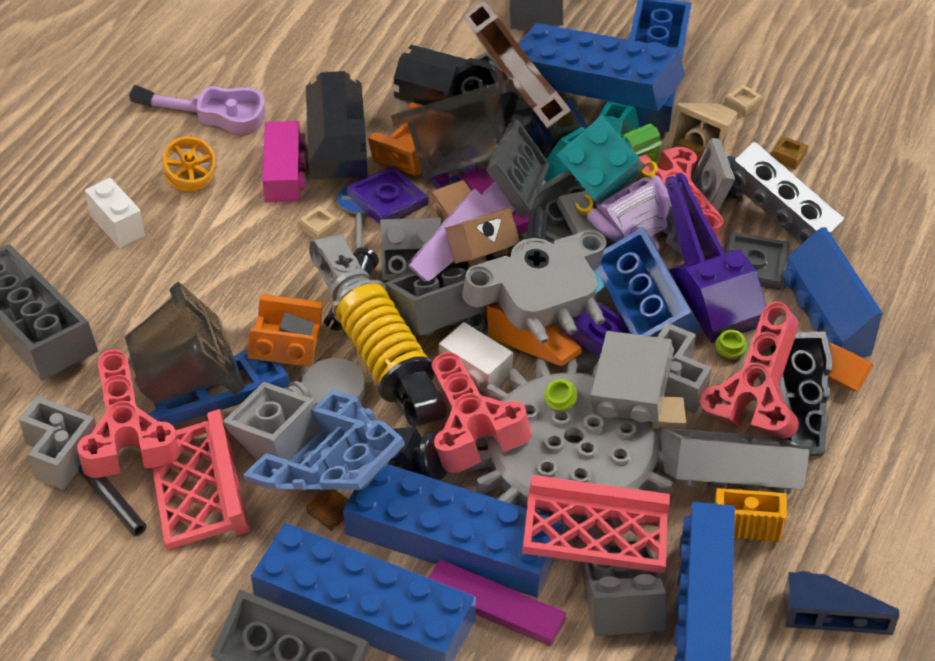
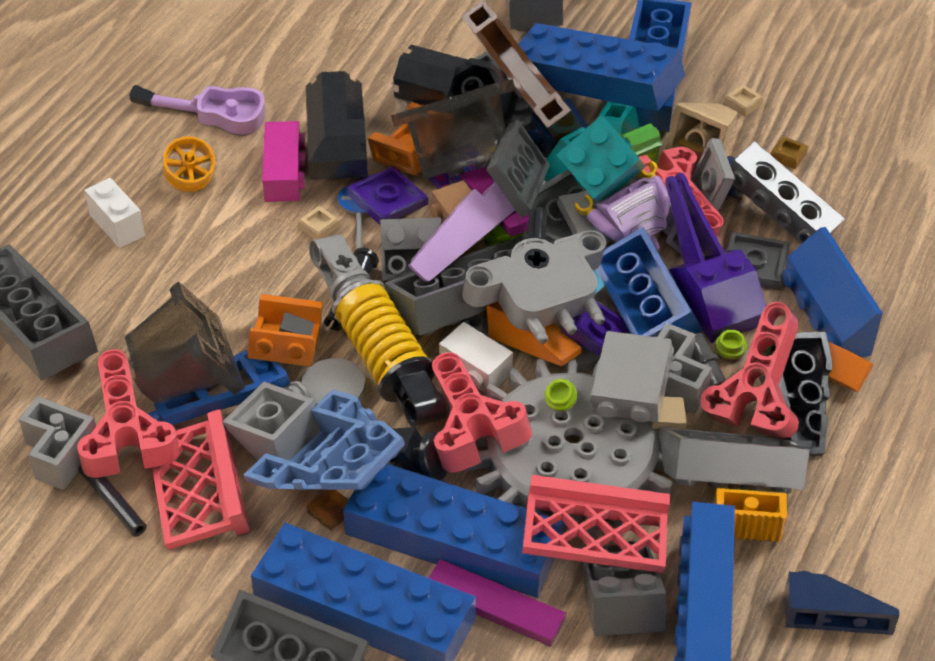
(482, 236): medium nougat brick -> none
(704, 355): none -> dark grey pin

